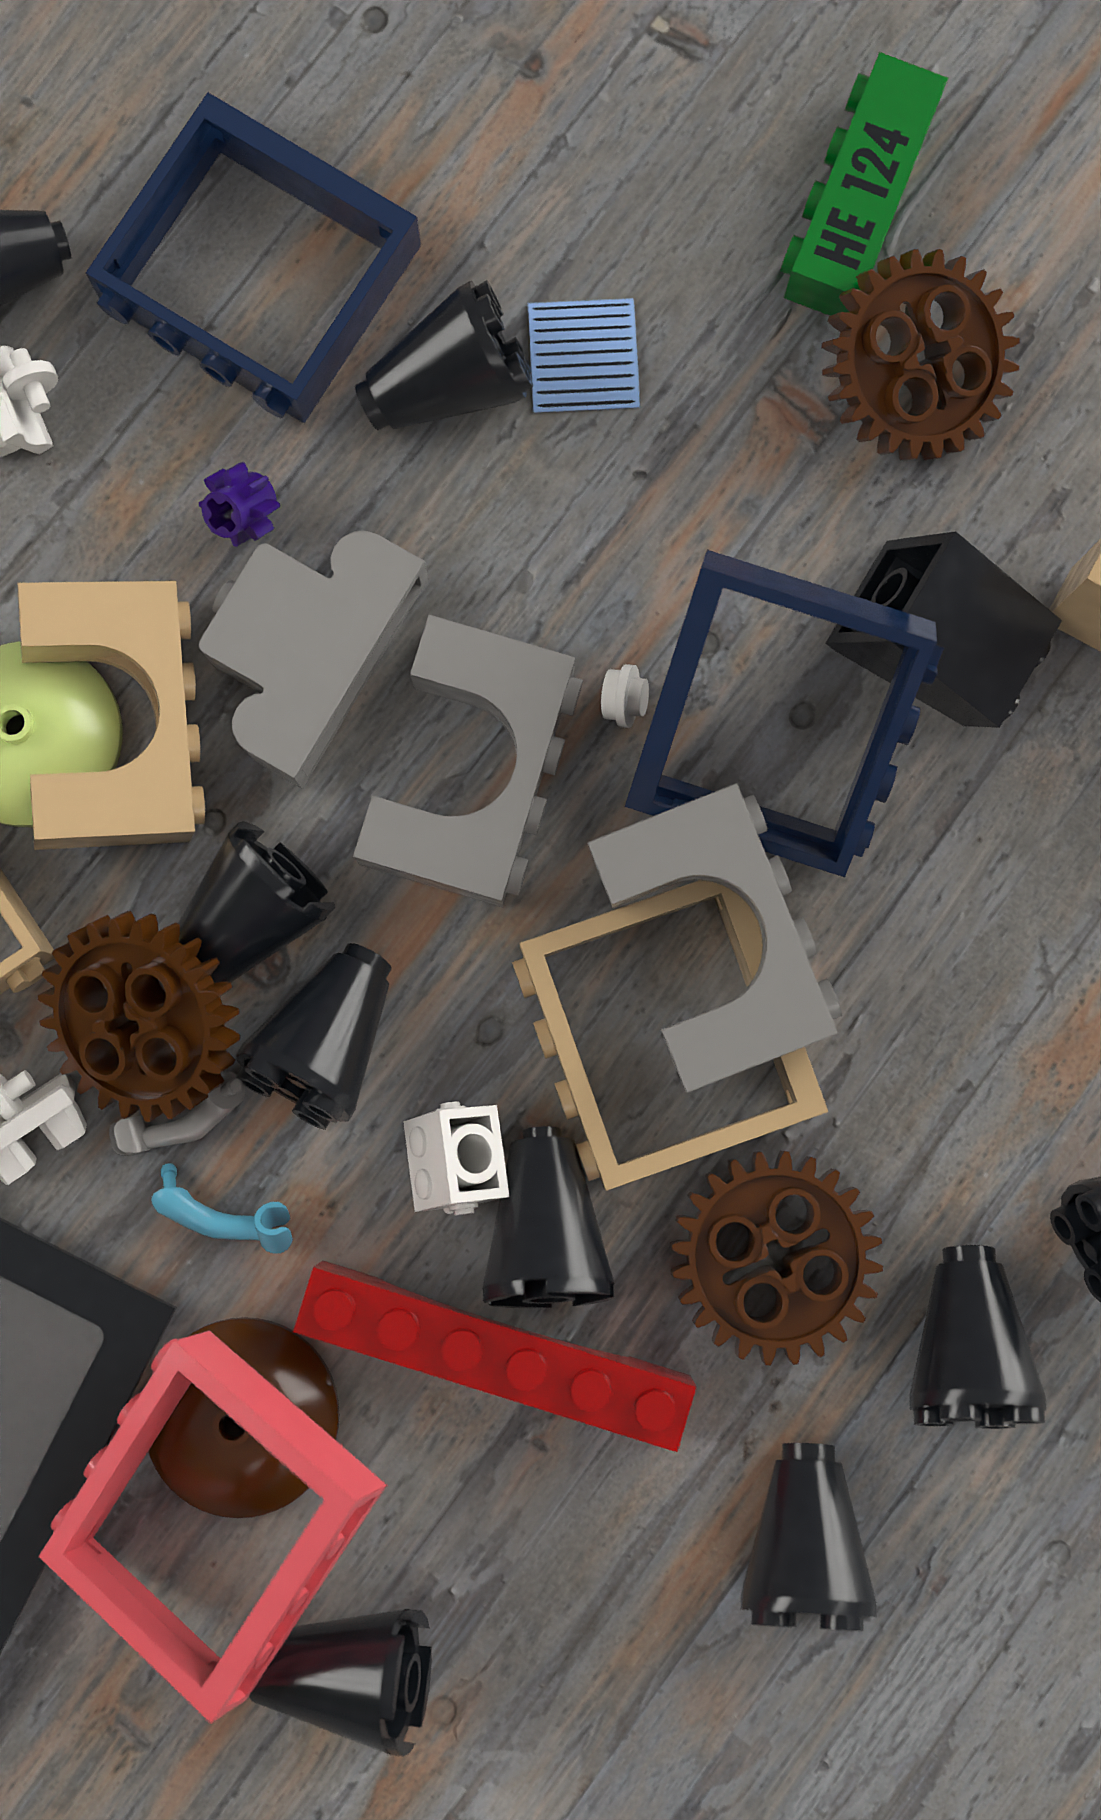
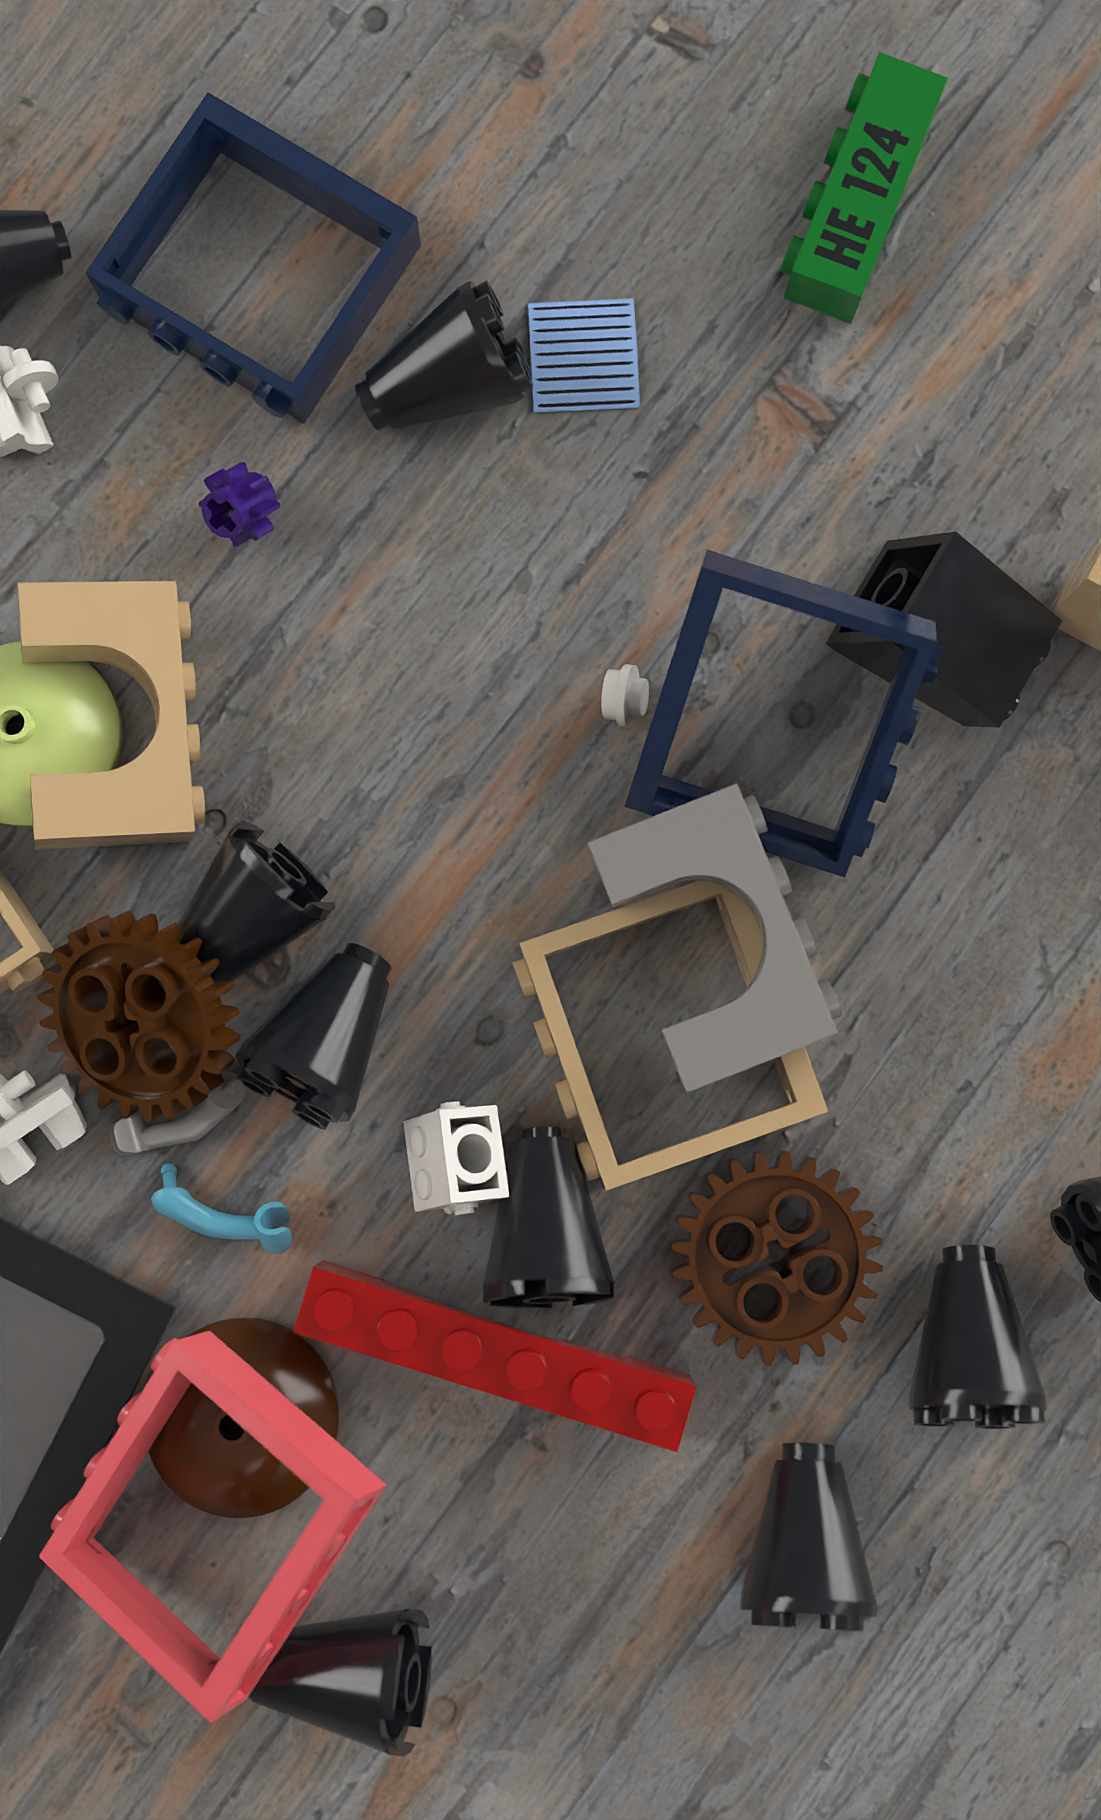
(308, 643): light grey brick -> none
(527, 694): light grey arch -> none
(968, 334): reddish brown gear -> none

